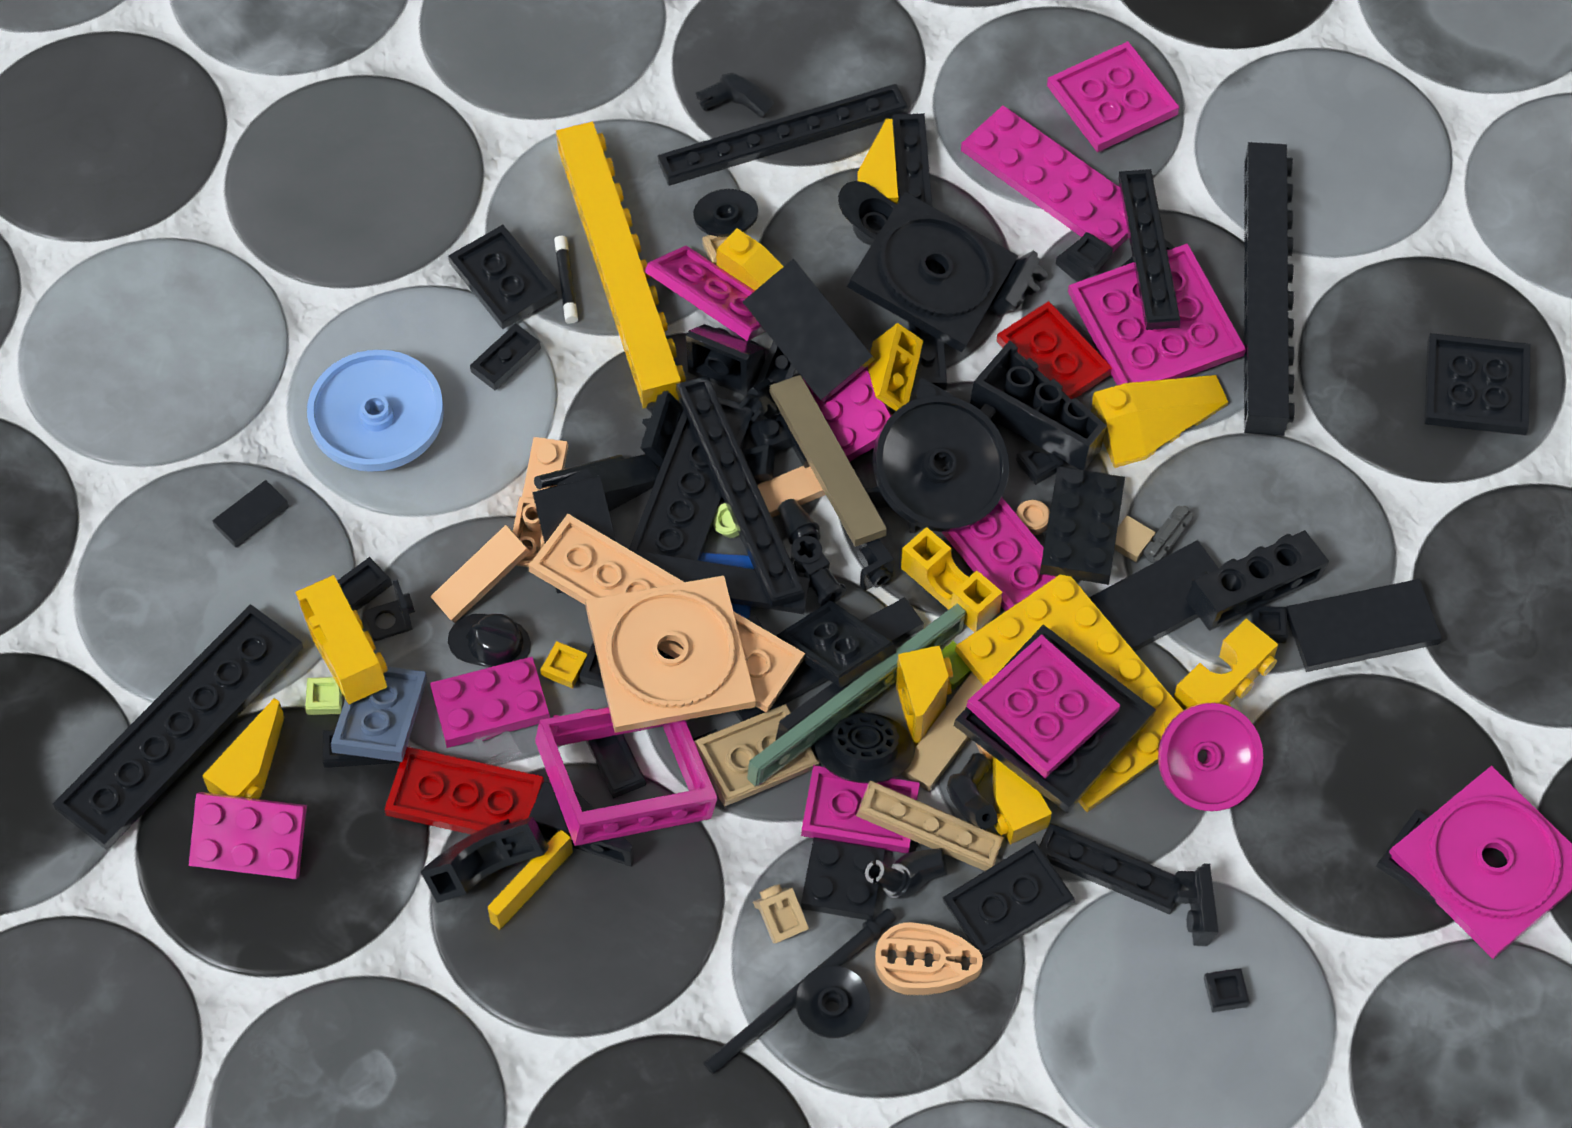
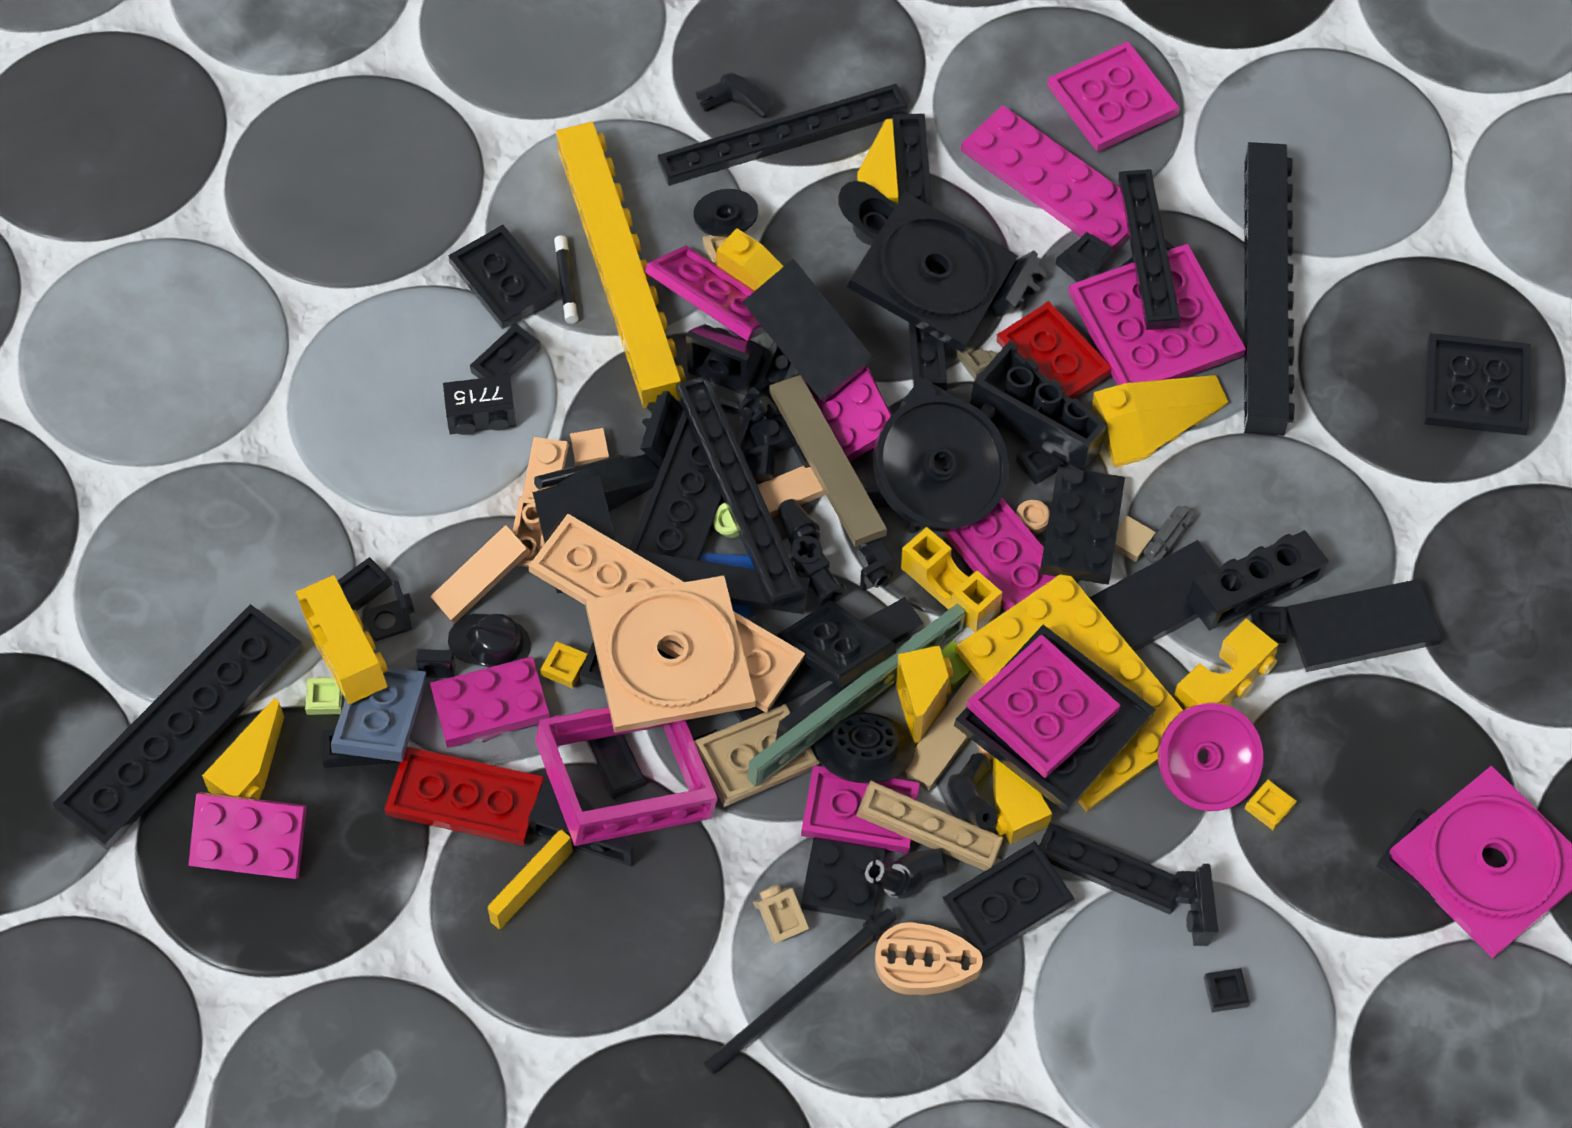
(250, 513): black tile -> none
(375, 410): light blue dish -> none
(436, 663): none -> black tile
(479, 405): none -> black brick
(481, 854): black arch -> none
(589, 446): none -> light nougat tile
(834, 985): black dish -> none
(894, 365): yellow slope -> none
(975, 360): none -> dark tan tile
(1270, 805): none -> yellow tile

